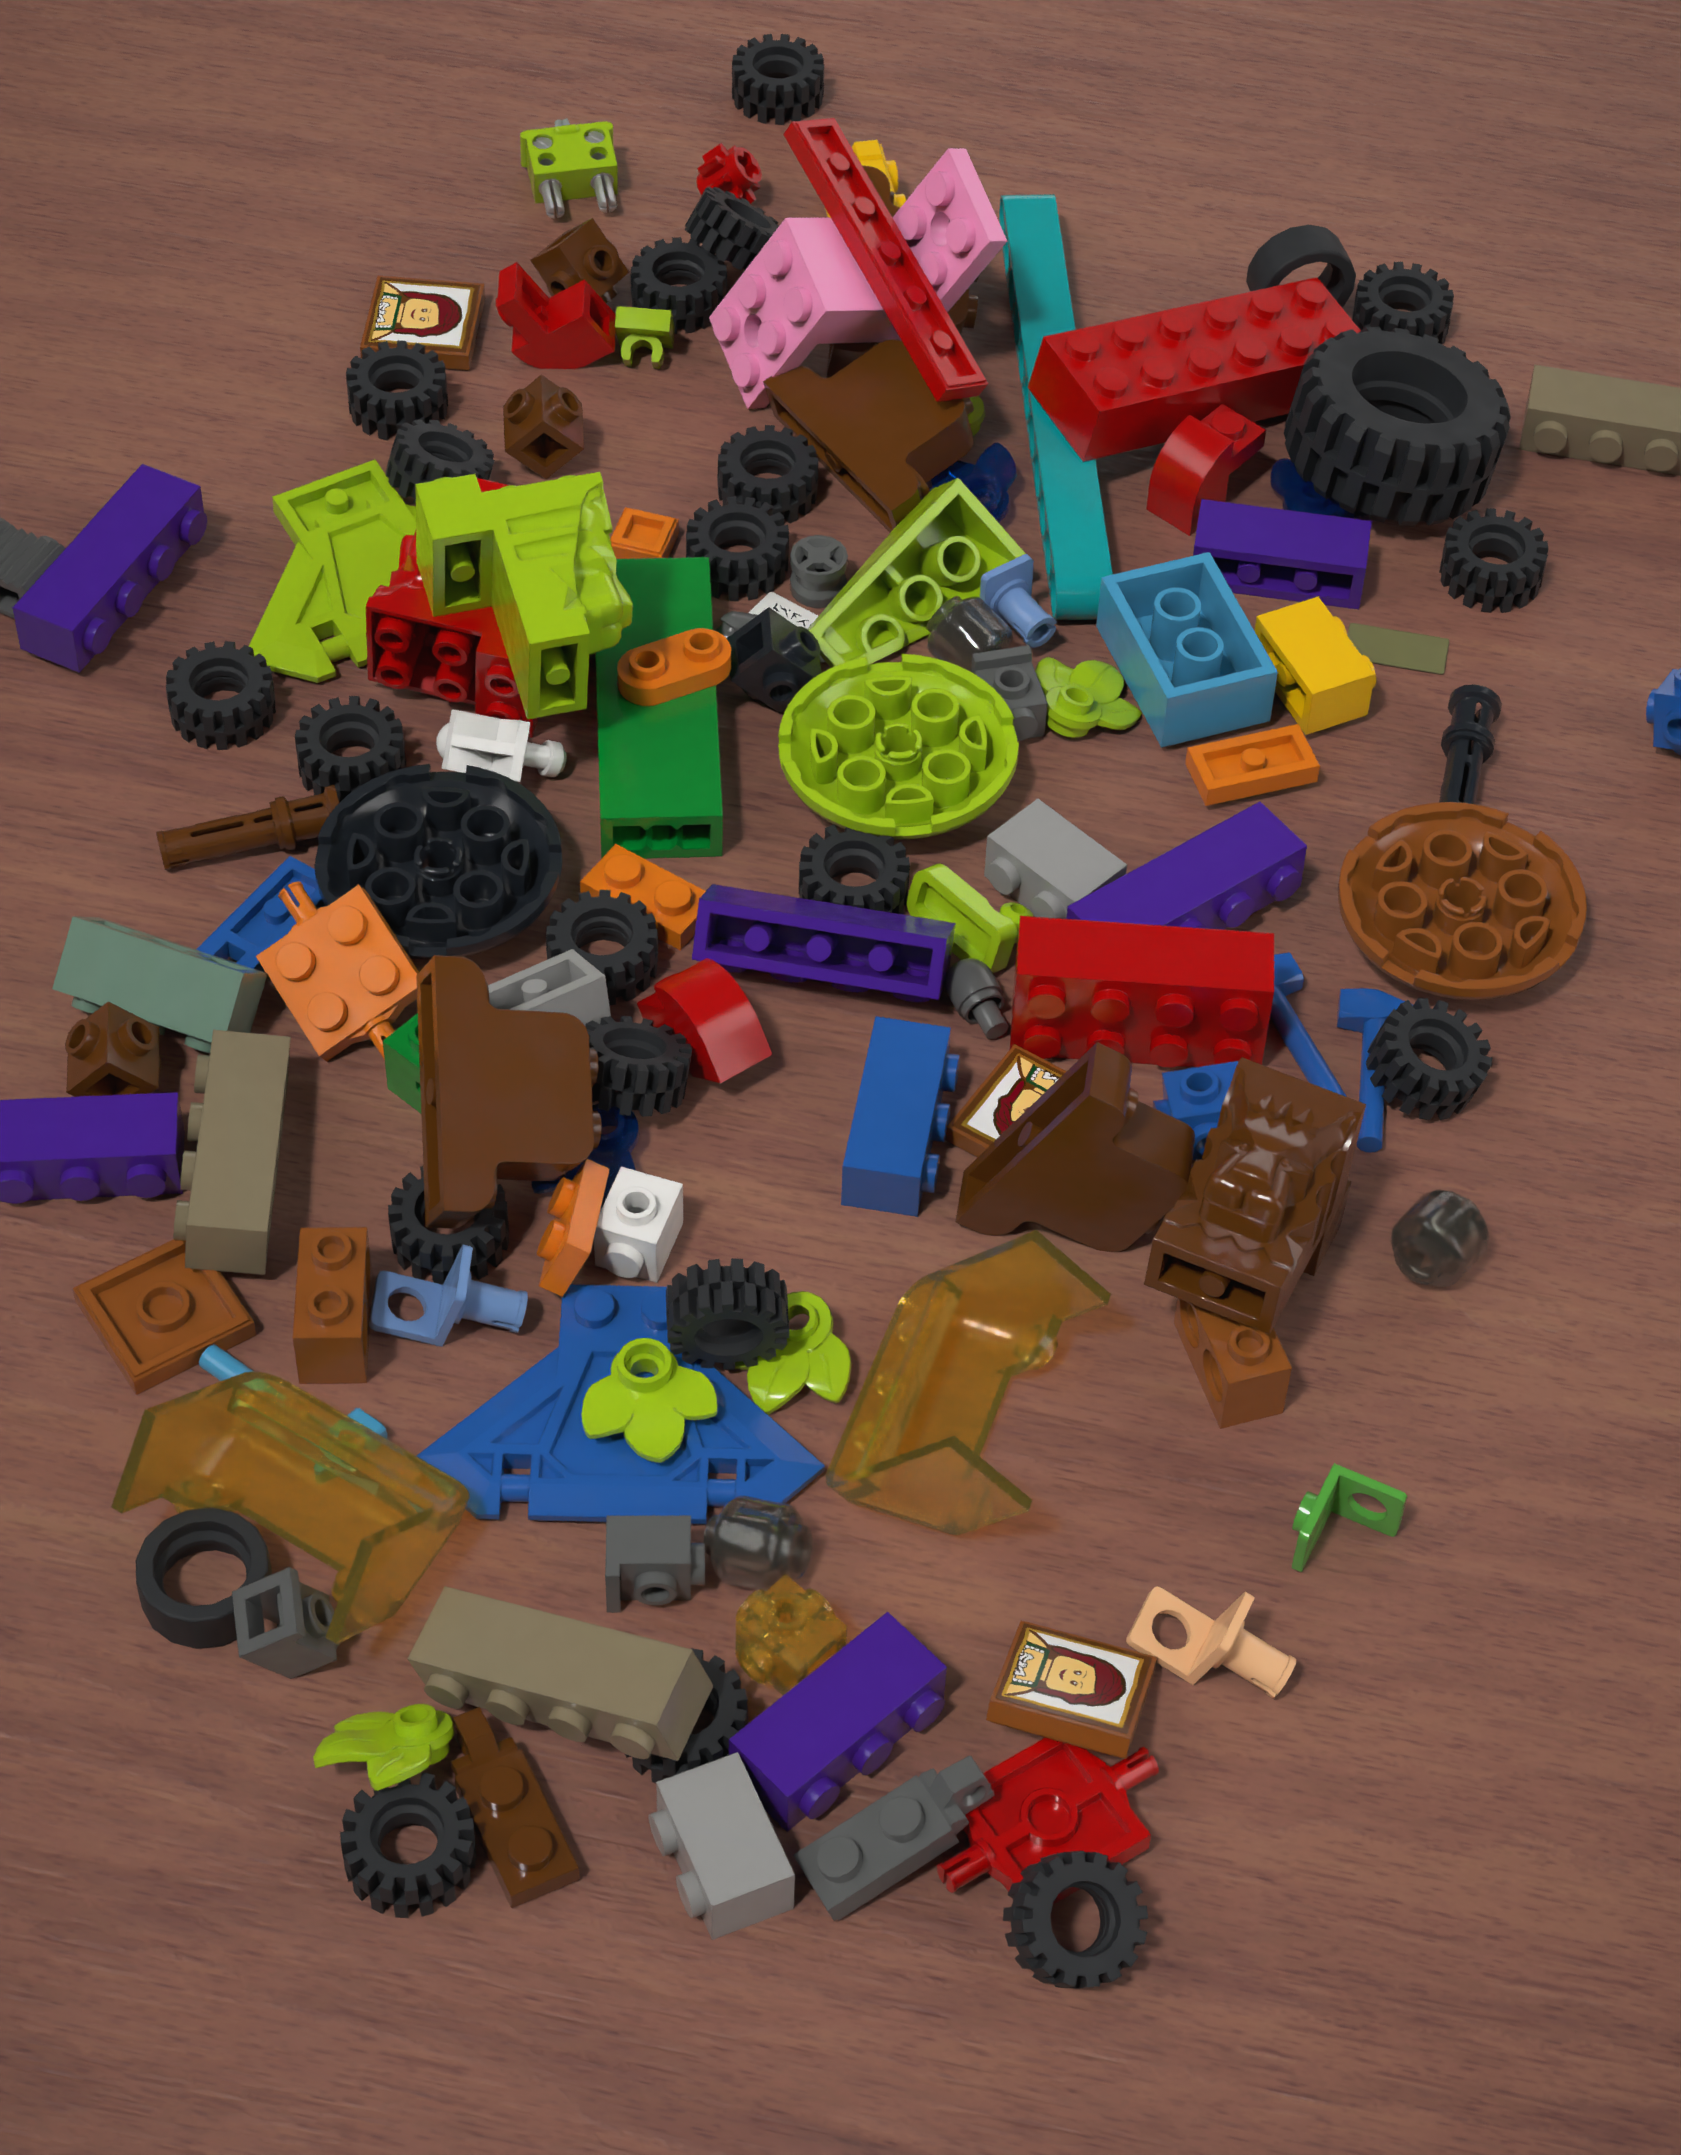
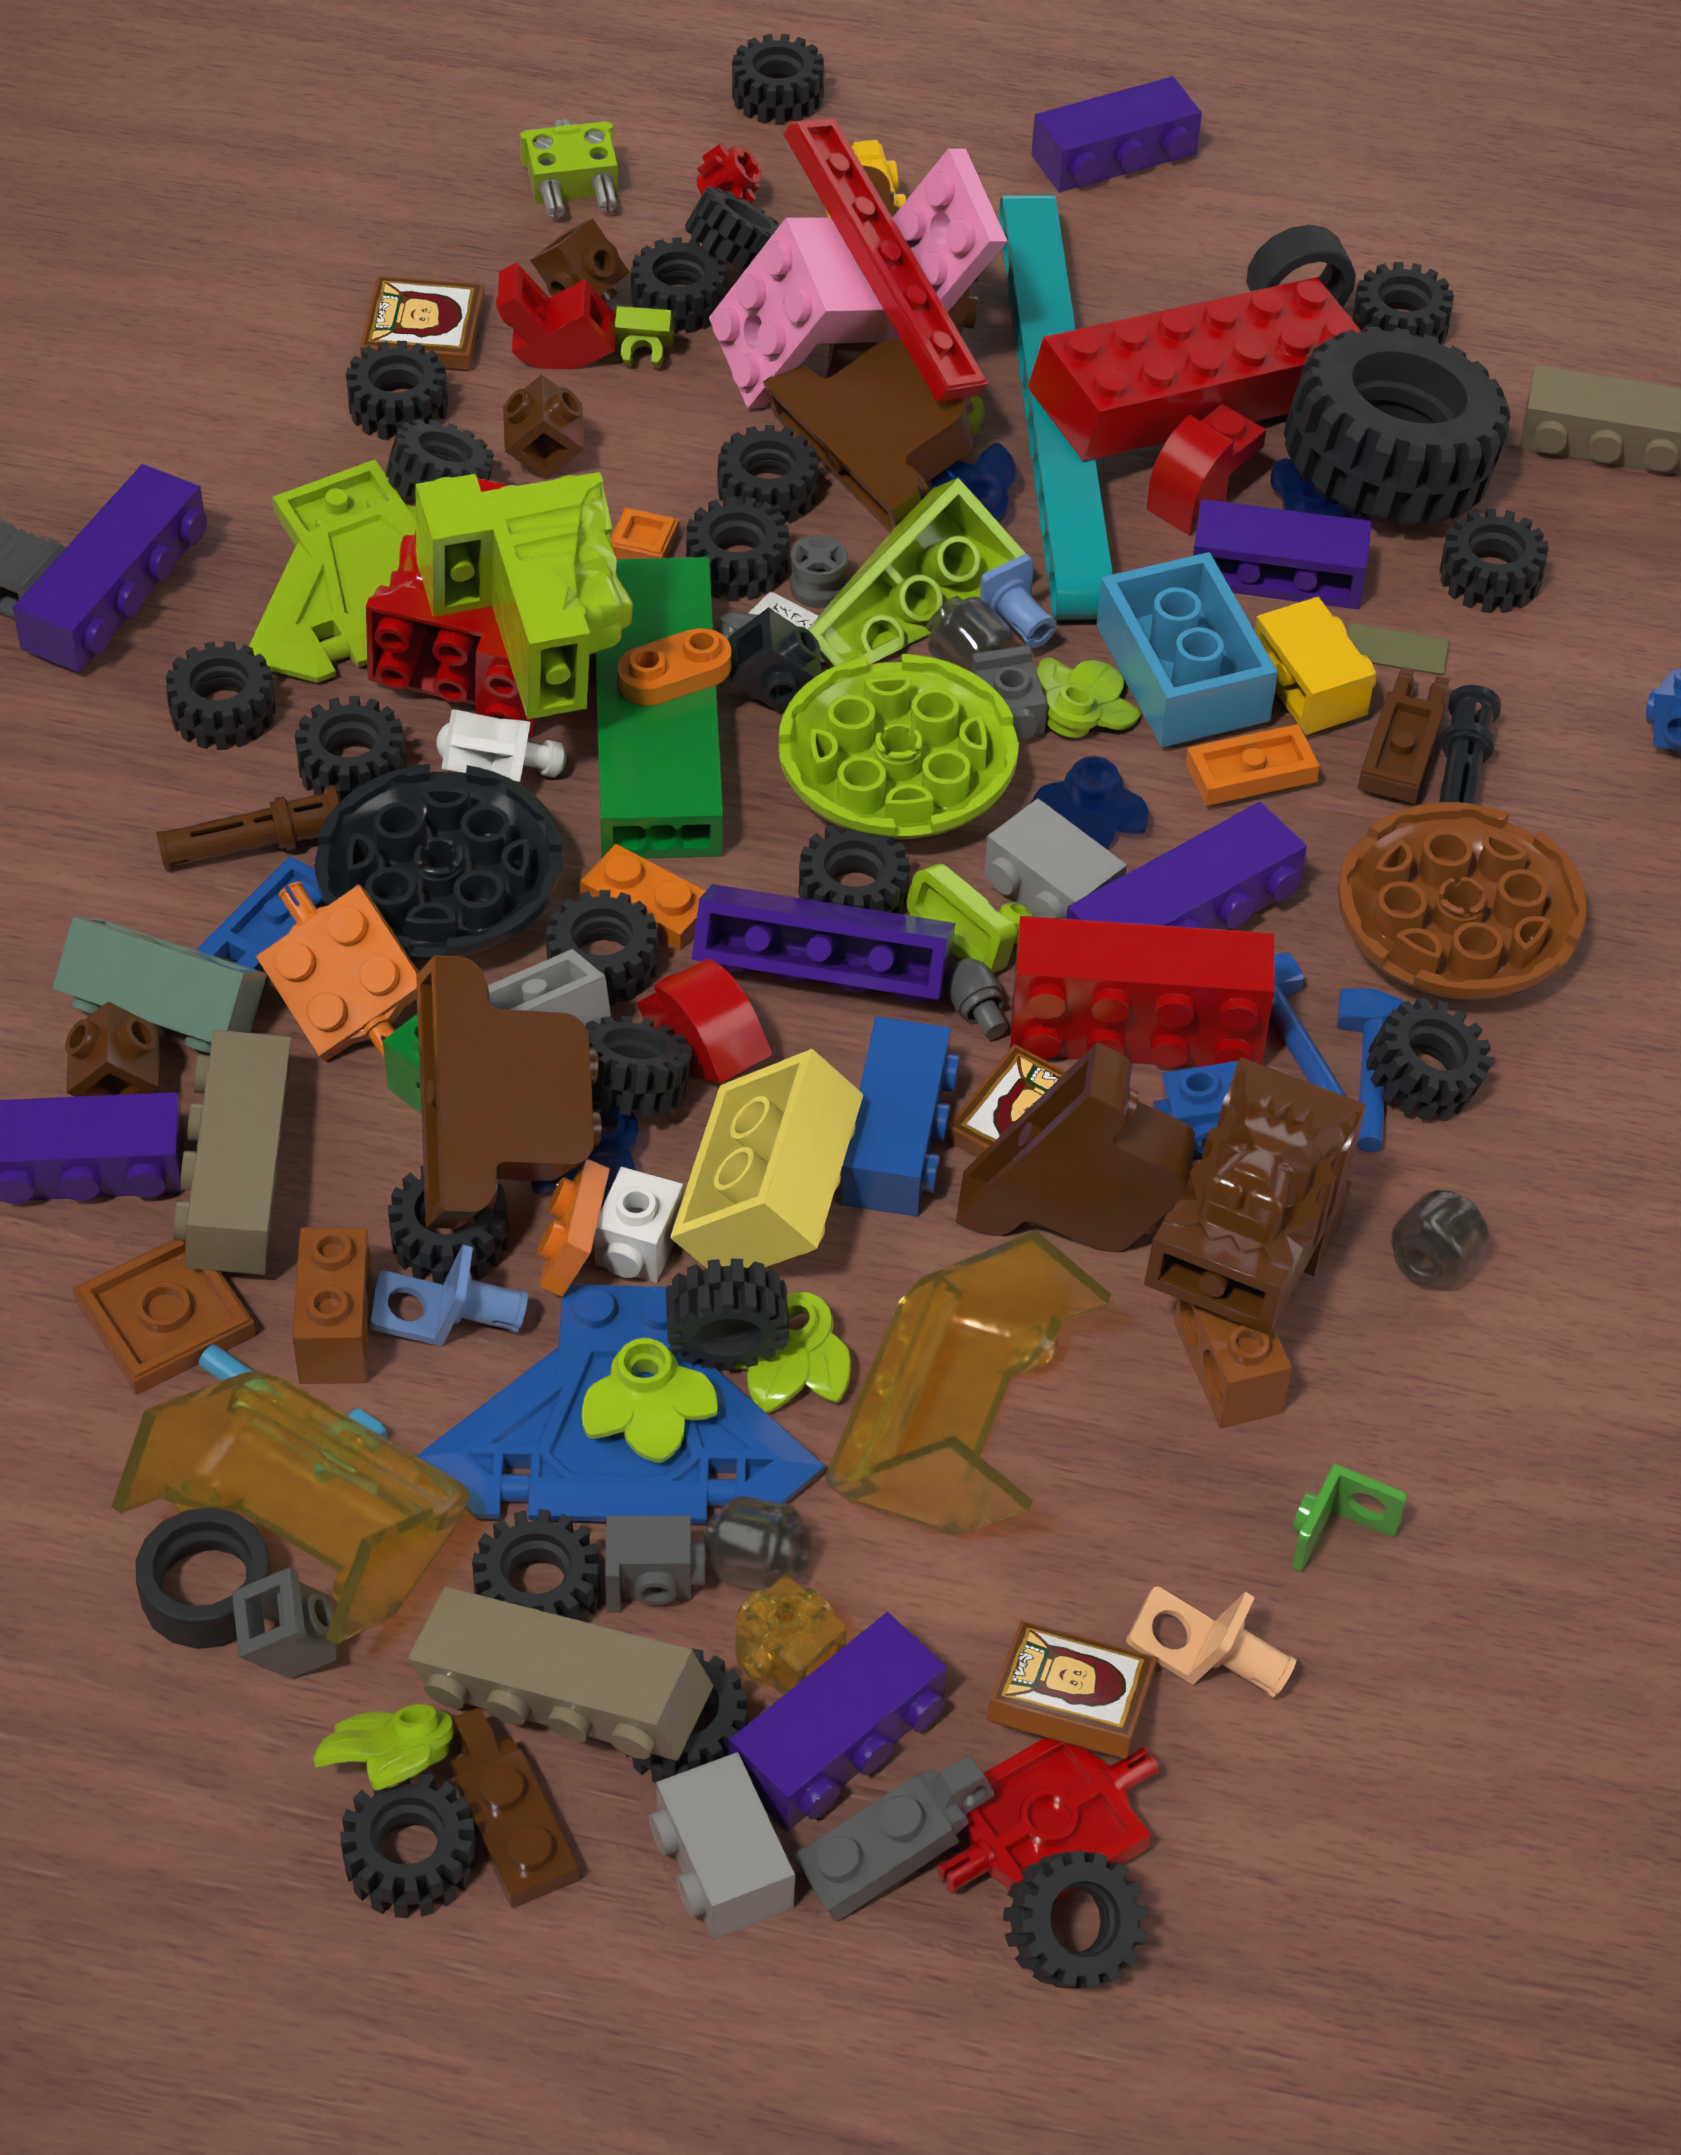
(541, 1543): none -> black tyre
(768, 1163): none -> light yellow brick
(1096, 801): none -> clear blue plate
(1116, 134): none -> dark purple brick
(1403, 739): none -> reddish brown hinge

